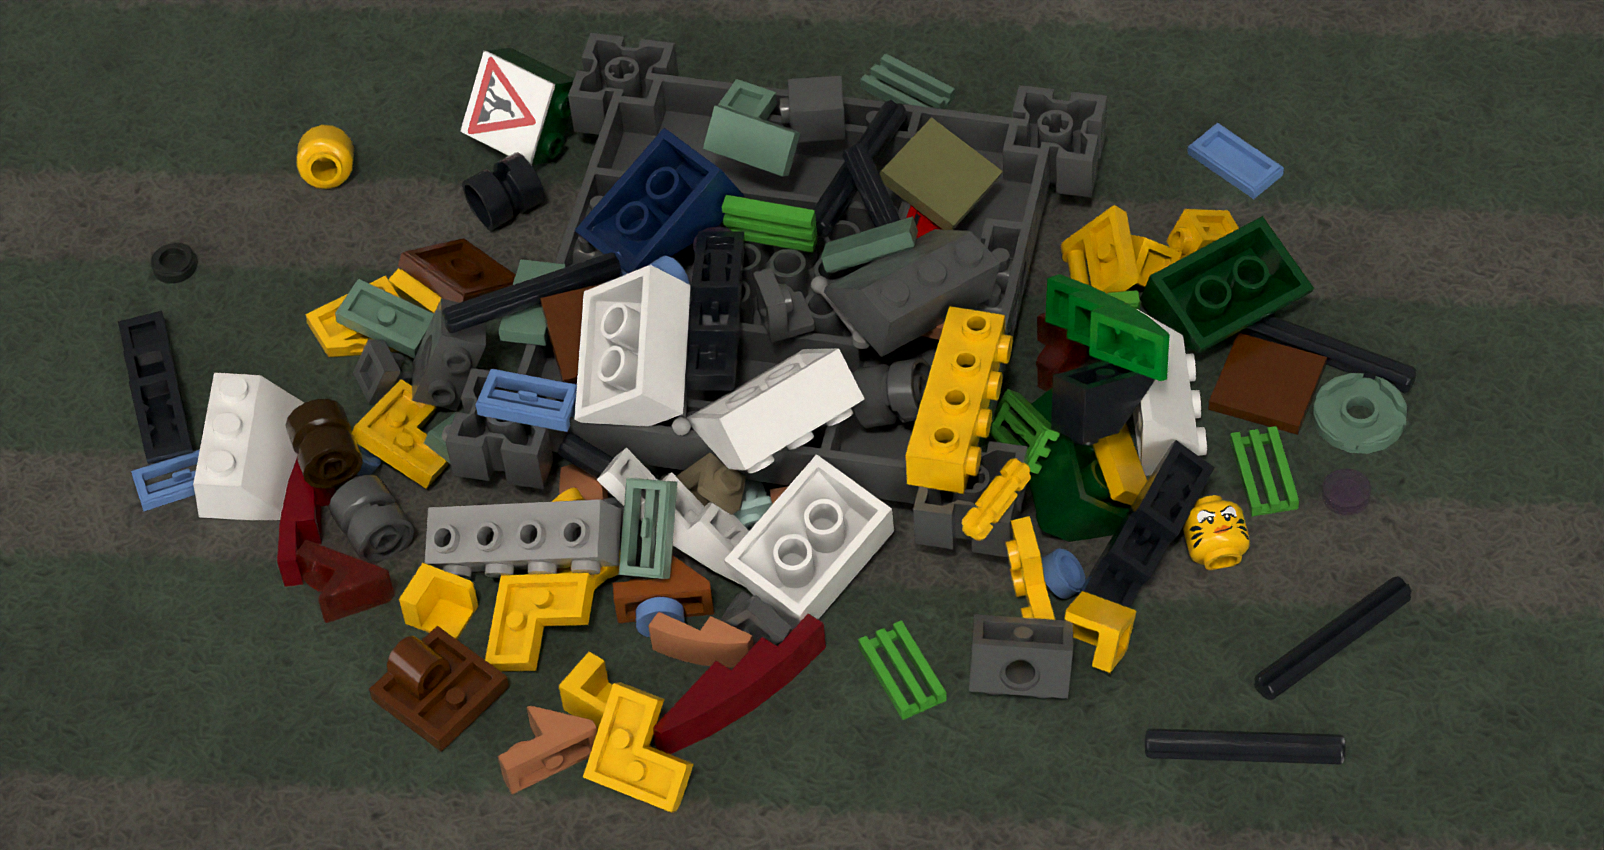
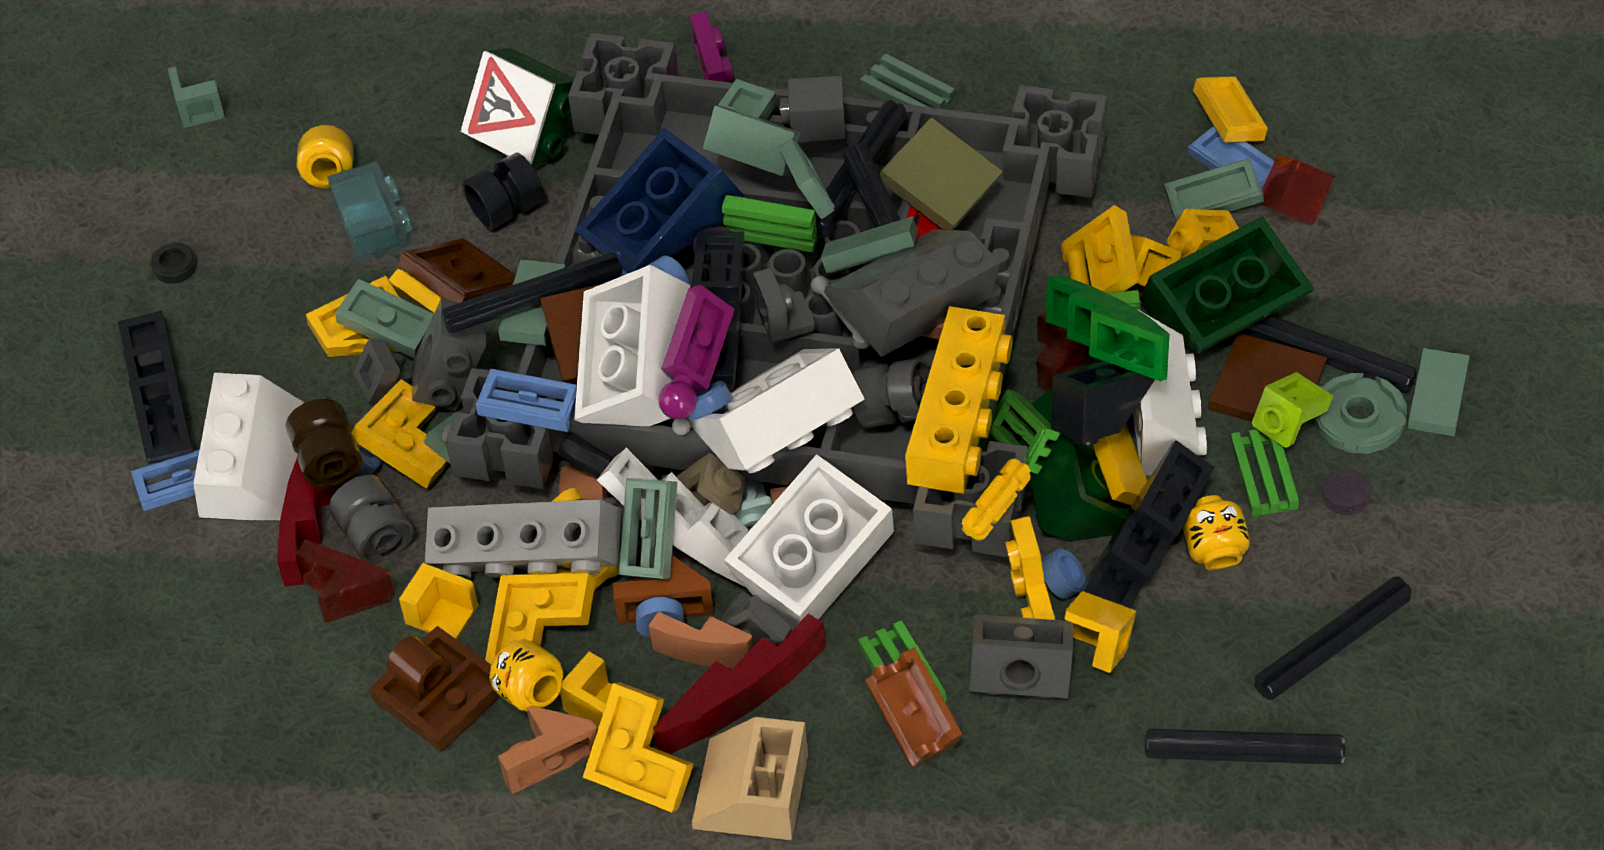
(197, 102): none -> sand green panel
(369, 211): none -> clear light blue brick
(526, 675): none -> yellow head
(694, 350): none -> magenta plate
(708, 46): none -> magenta plate
(711, 399): none -> medium blue tile
(753, 779): none -> tan slope
(807, 178): none -> sand green tile
(913, 708): none -> dark orange hinge
(1220, 188): none -> sand green tile
(1230, 109): none -> yellow tile
(1287, 406): none -> lime bracket
(1296, 189): none -> clear red panel
(1438, 392): none -> sand green tile

